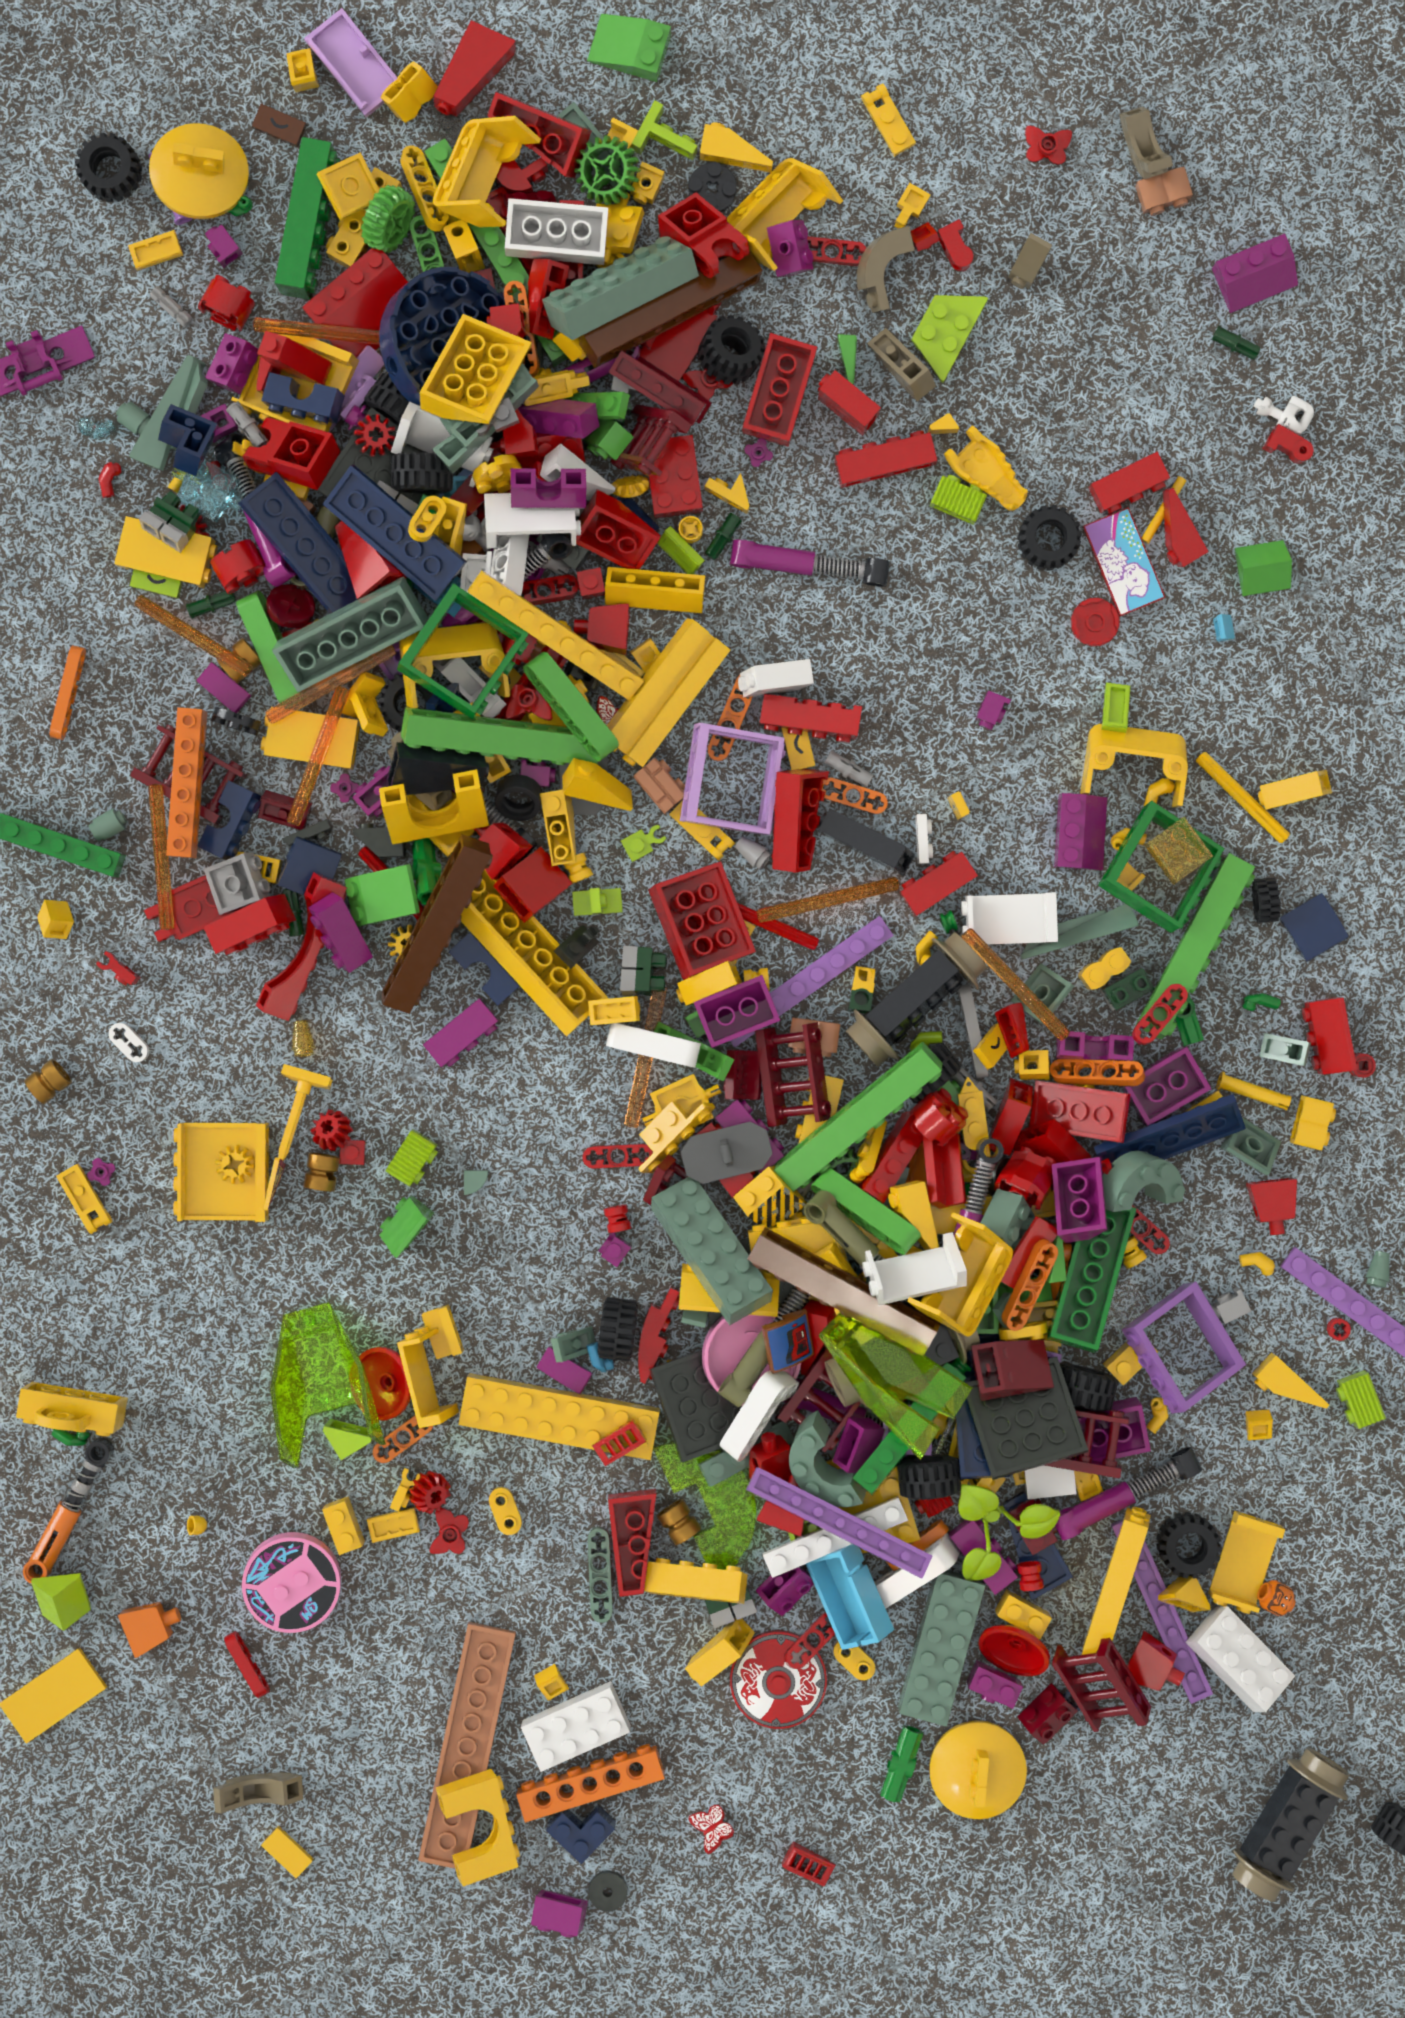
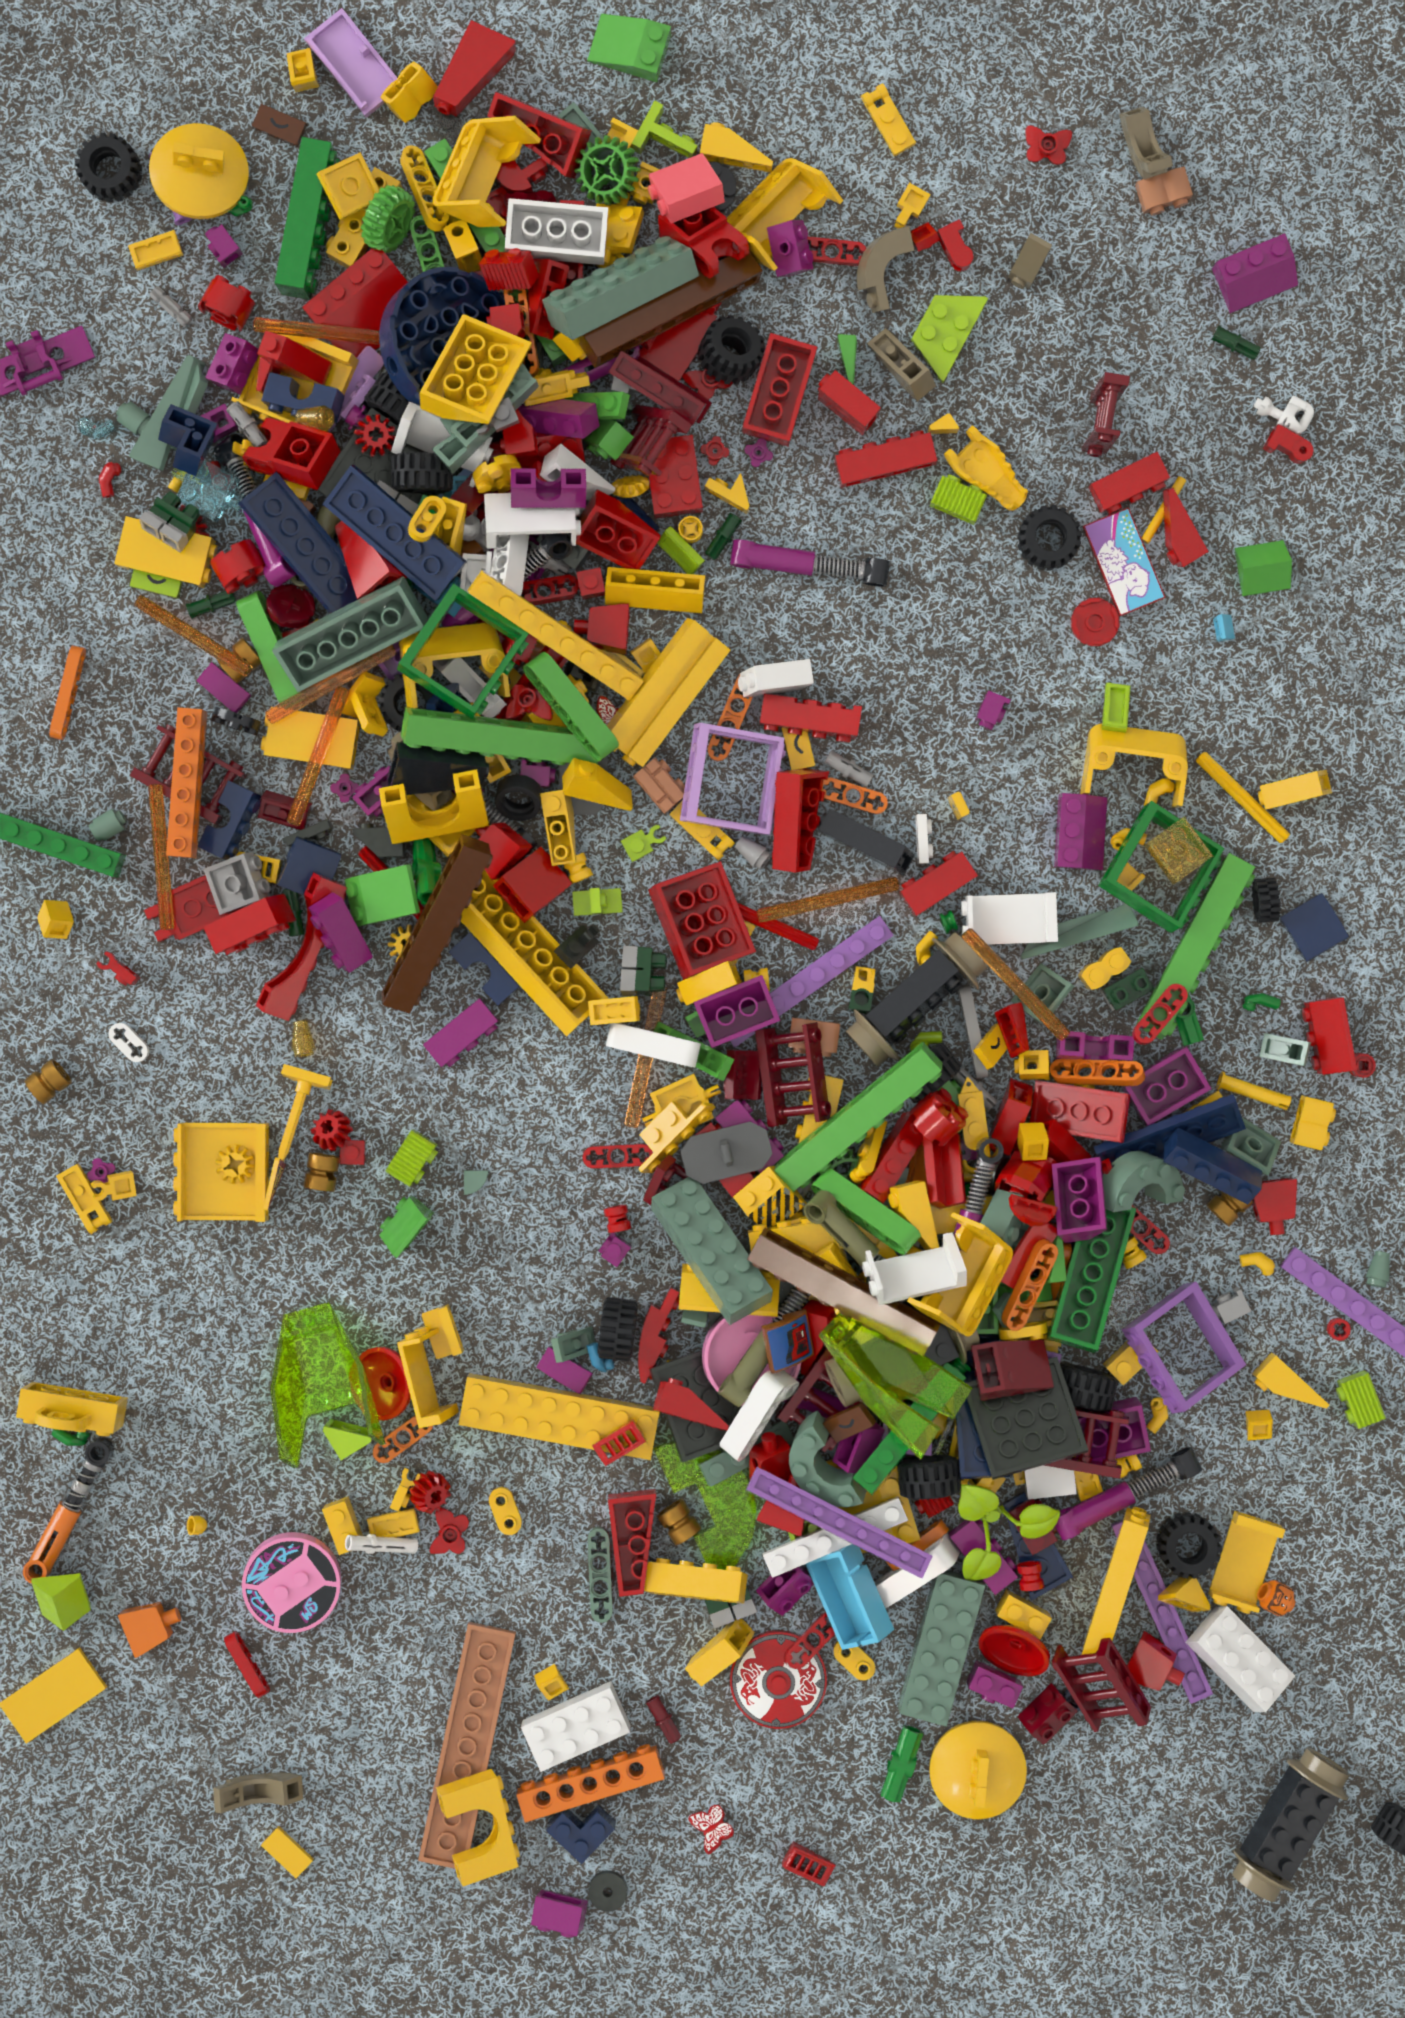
(118, 1186): none -> yellow plate
(316, 417): none -> clear yellow cone
(381, 1544): none -> white pin
(508, 269): none -> red brick
(663, 1719): none -> dark red axle
(685, 1404): none -> red slope
(686, 188): none -> coral brick
(715, 443): none -> red plate
(849, 1422): none -> reddish brown tile
(1031, 1211): none -> red plate
(1032, 1141): none -> yellow panel
(1105, 397): none -> dark red fence
(1133, 1464): none -> yellow wheel
(1212, 1166): none -> dark blue brick
(1227, 1208): none -> pearl gold wheel

